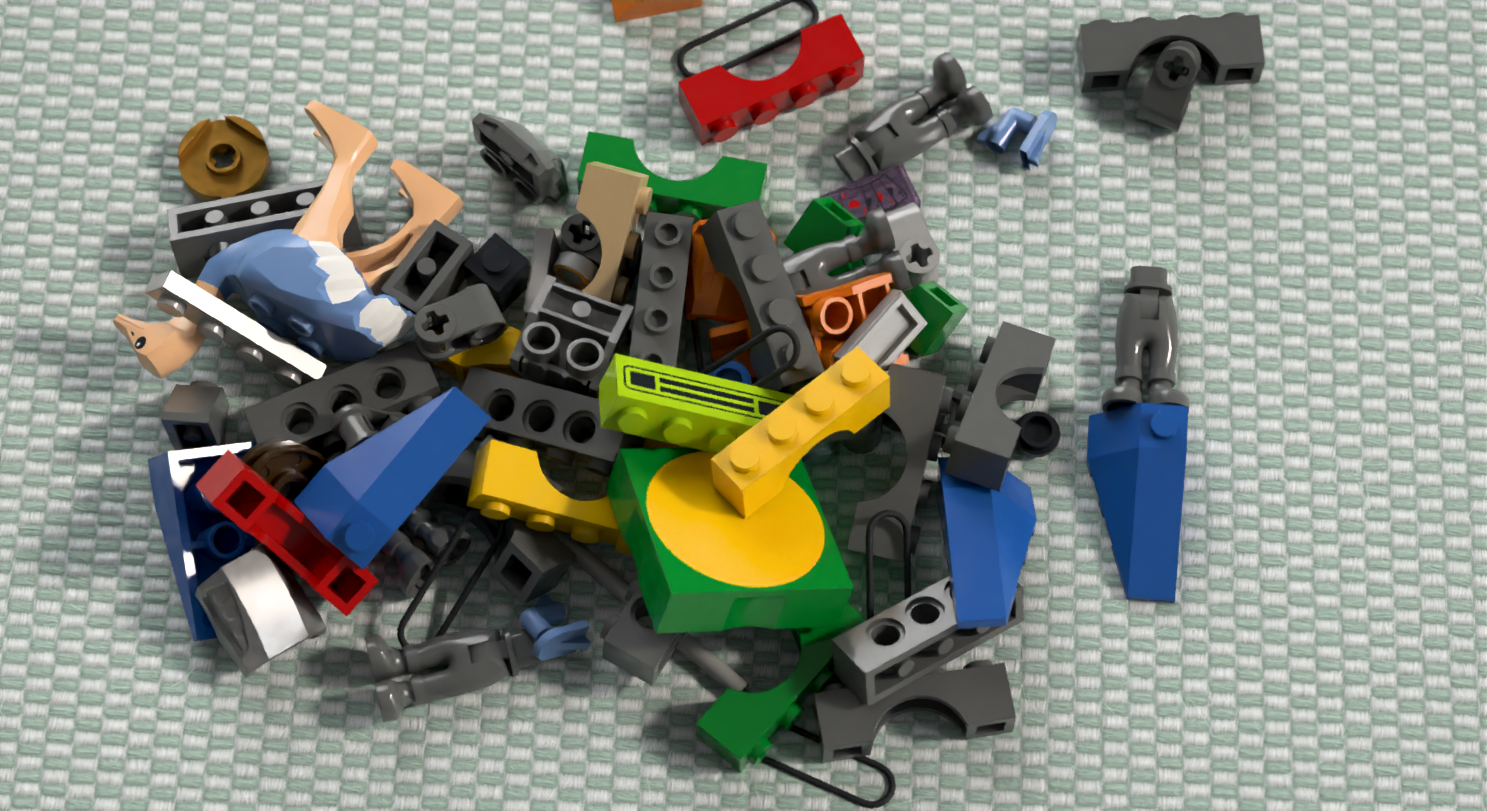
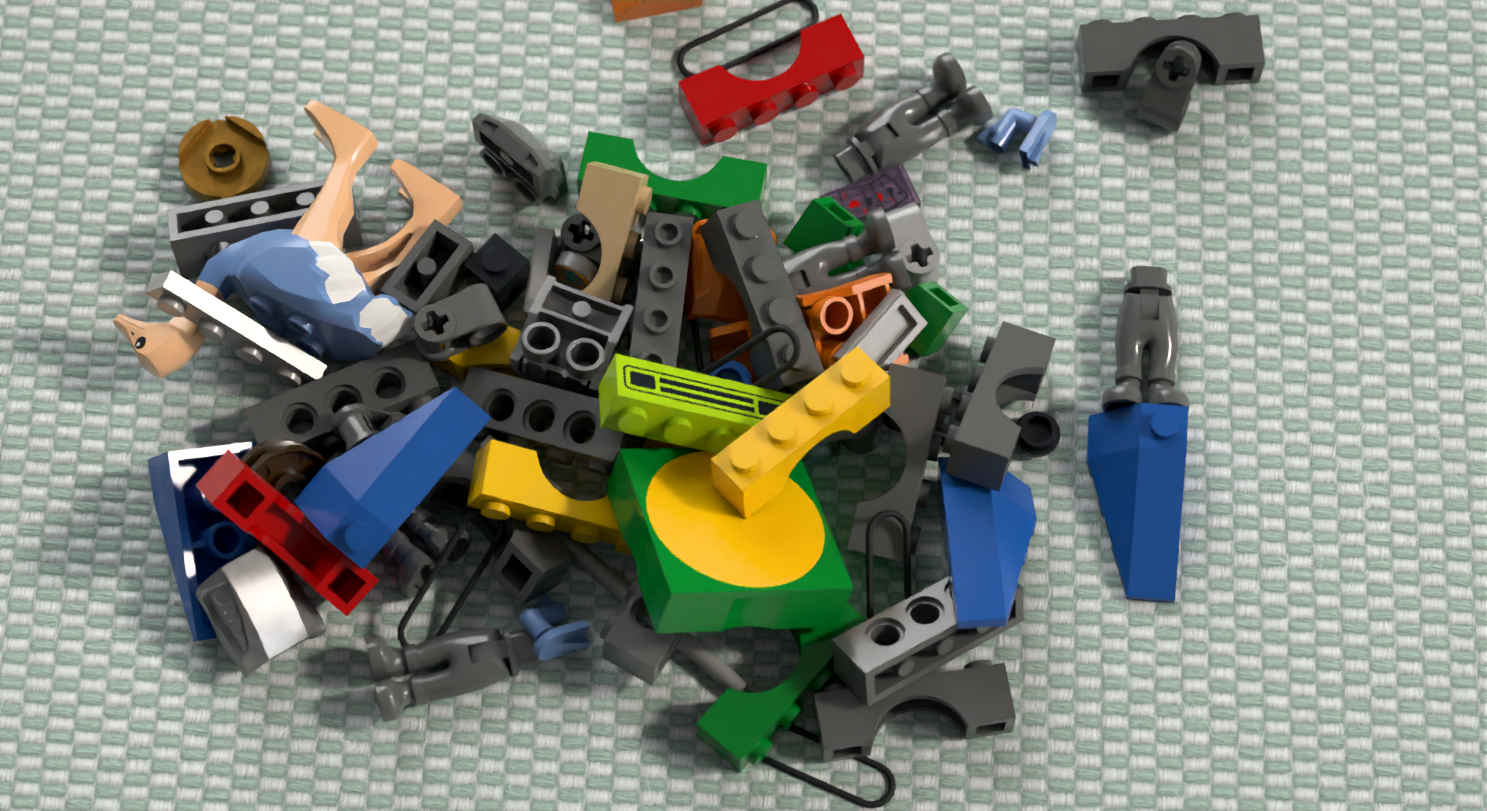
(196, 415): dark grey slope -> none

